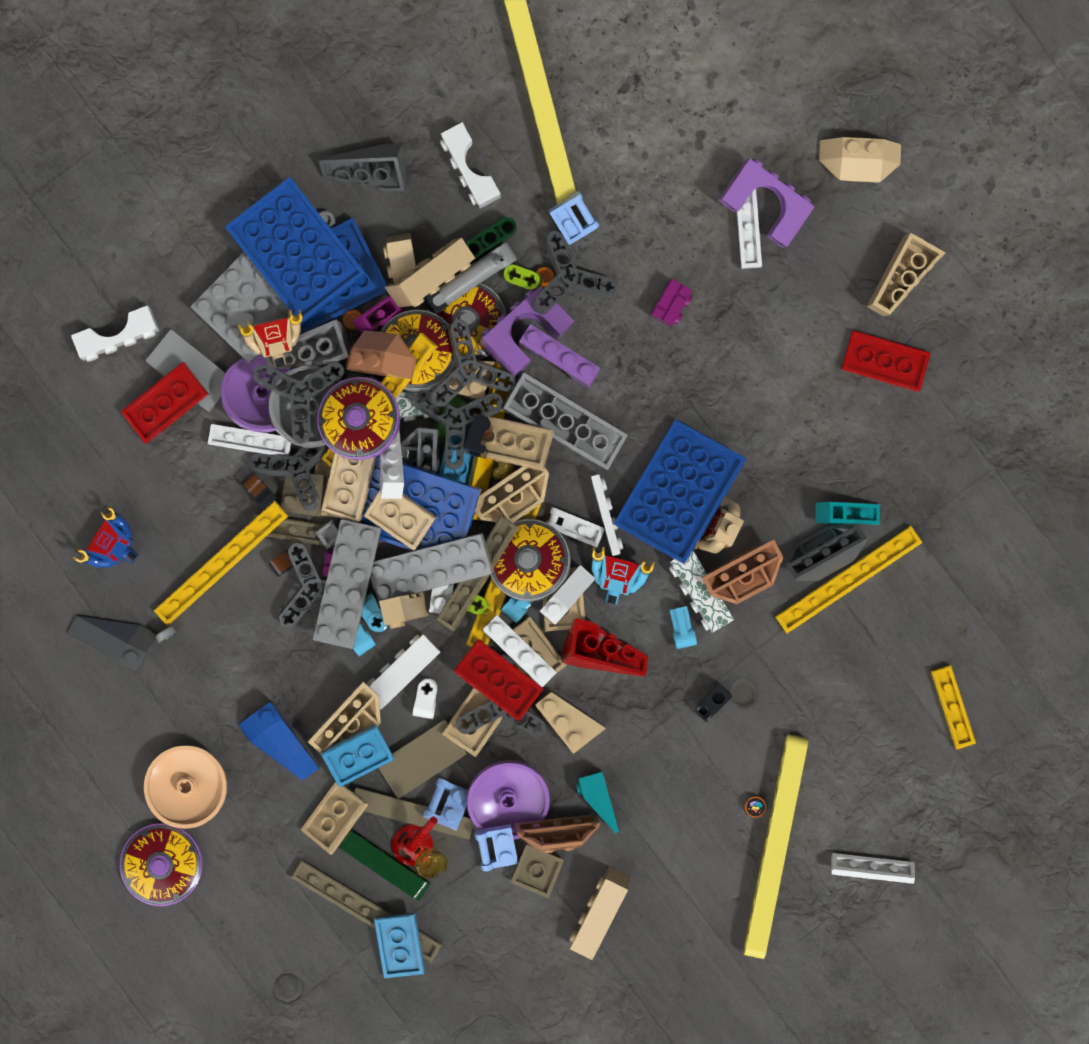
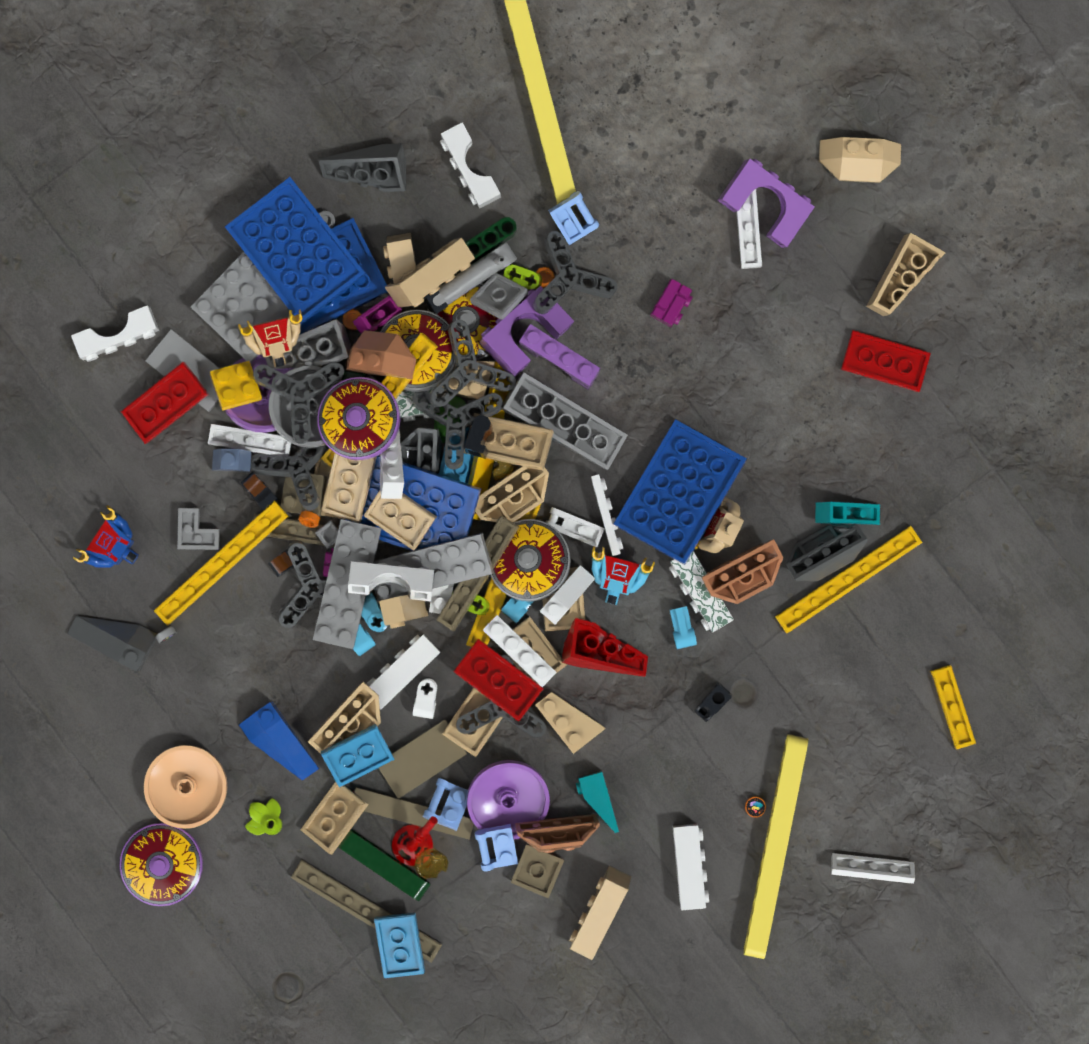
(190, 534): none -> light grey plate
(231, 460): none -> sand blue slope
(235, 385): none -> yellow plate
(262, 815): none -> lime plate
(309, 519): none -> orange tile
(366, 576): none -> white arch
(499, 296): none -> light grey tile
(689, 866): none -> white brick

